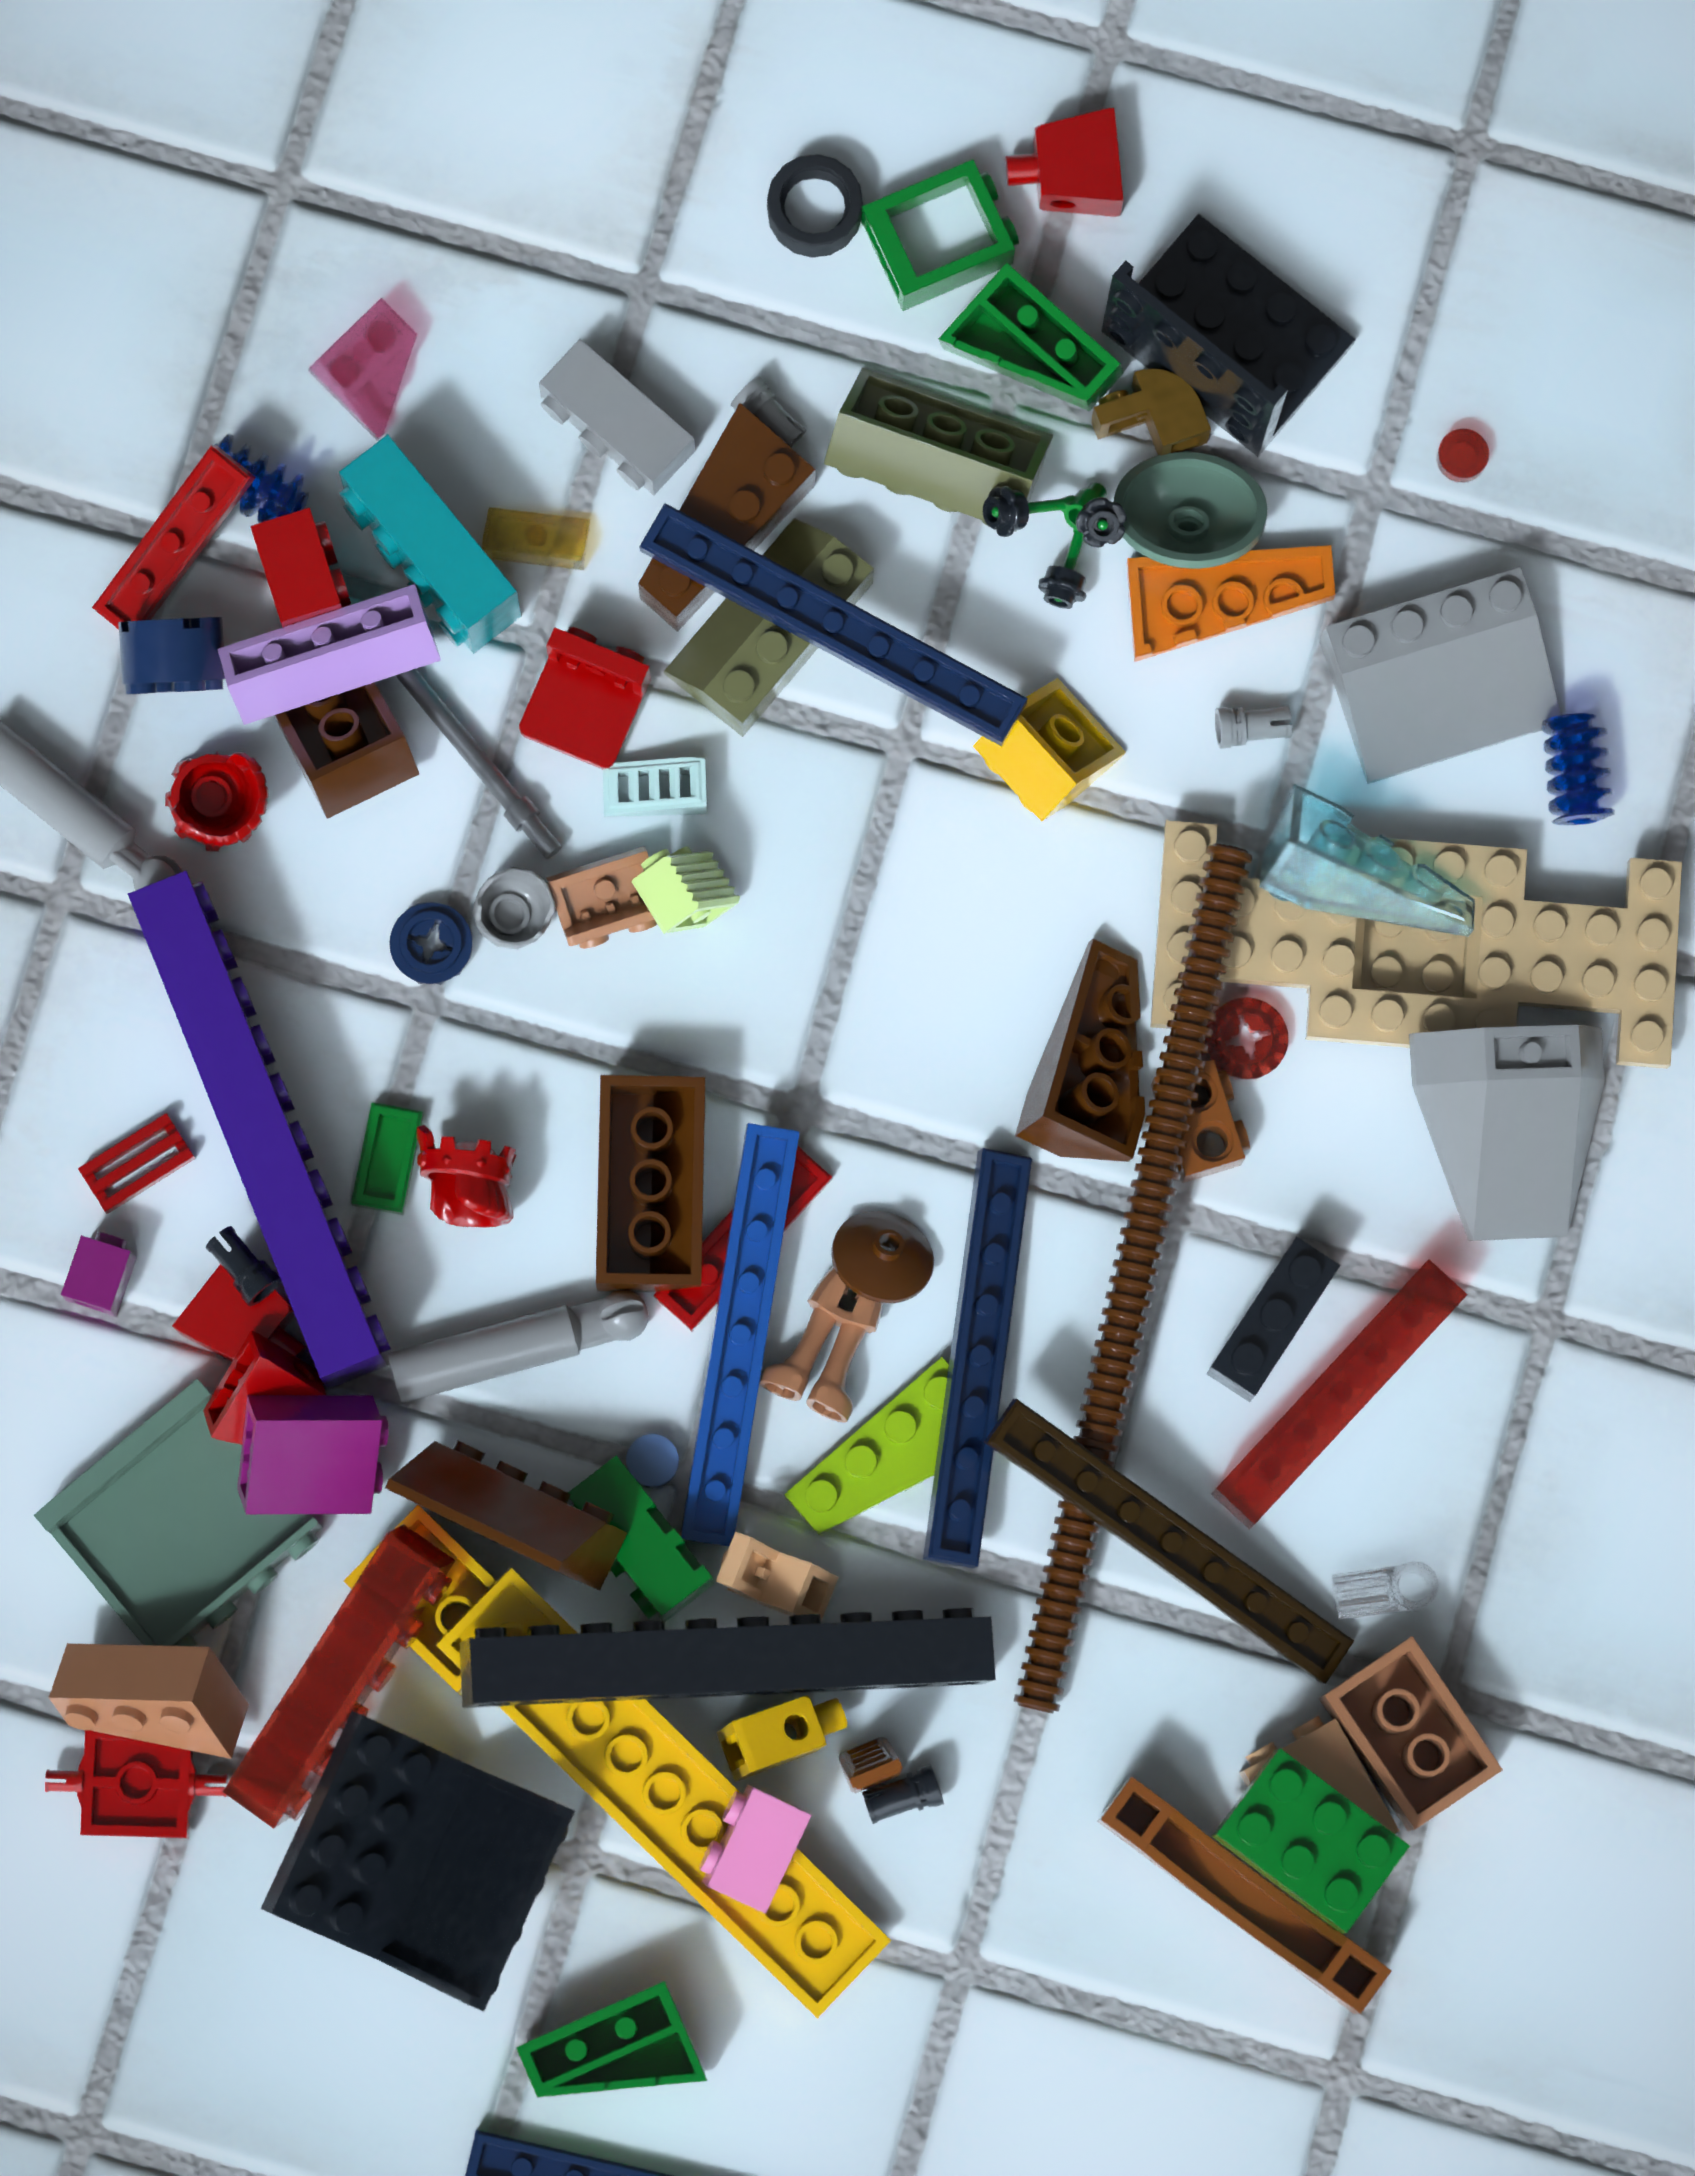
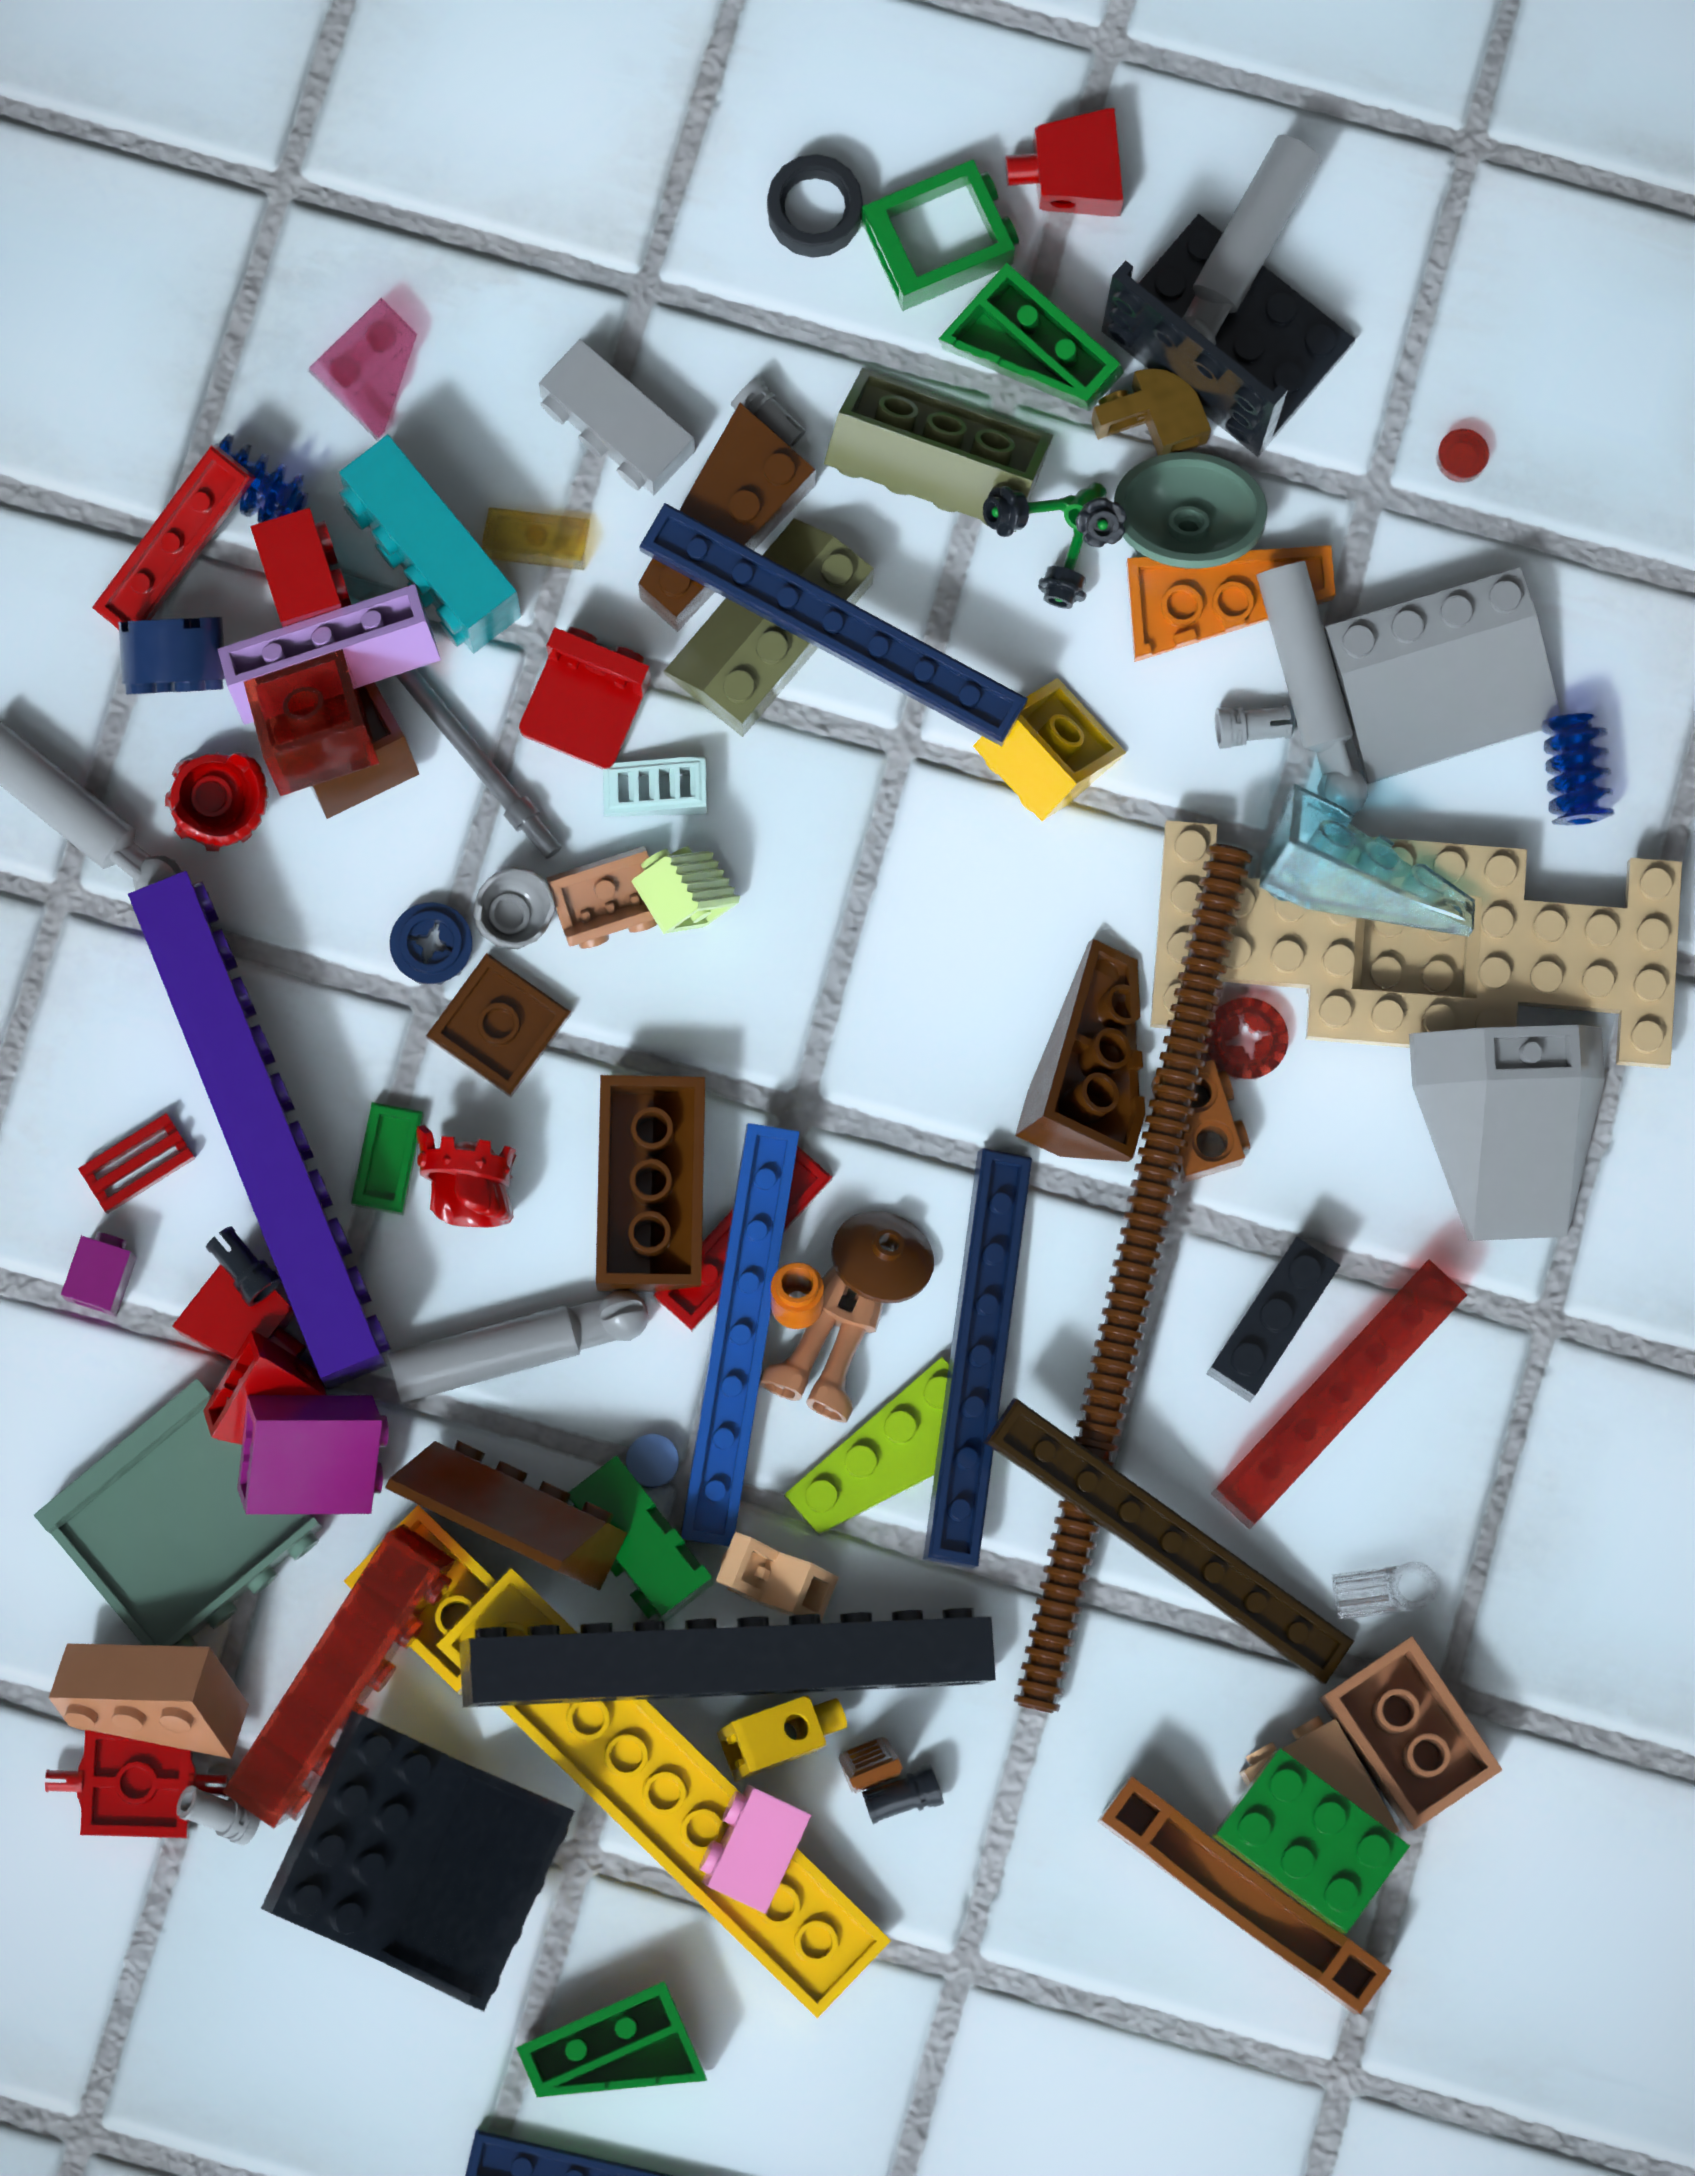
(222, 1815): none -> light grey pin
(311, 722): none -> clear red brick
(498, 1025): none -> reddish brown tile
(797, 1295): none -> orange brick
(1251, 233): none -> light grey piece
(1312, 680): none -> light grey piece

